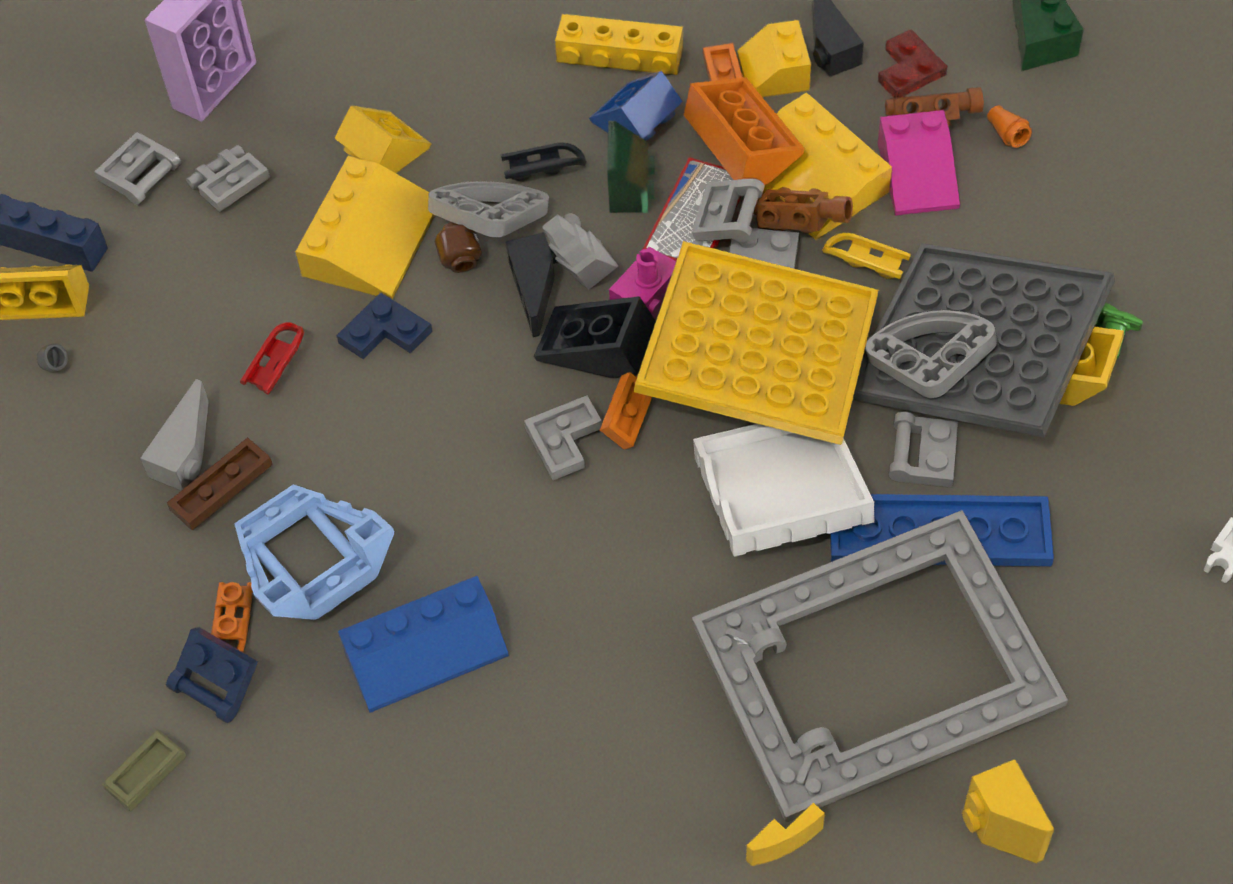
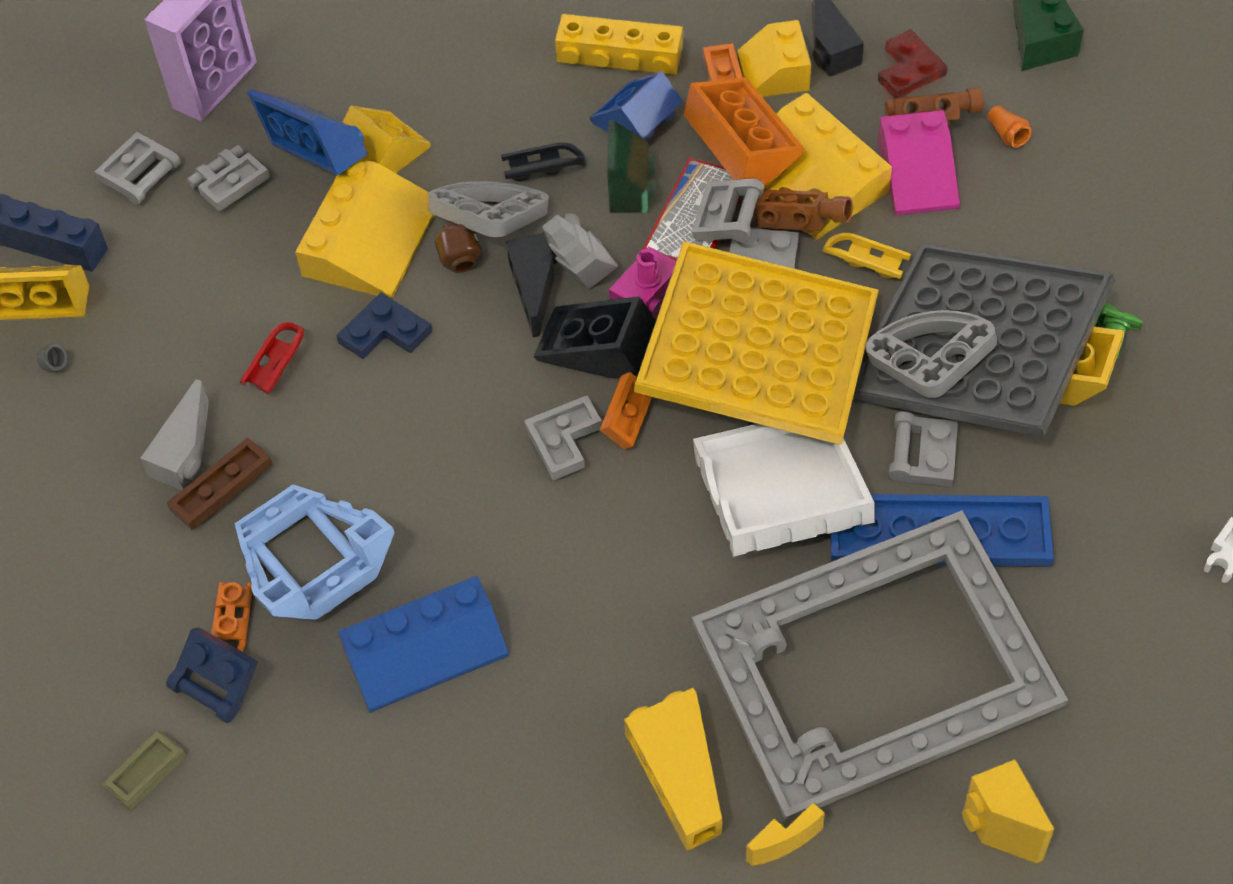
(308, 132): none -> blue slope
(677, 762): none -> yellow slope

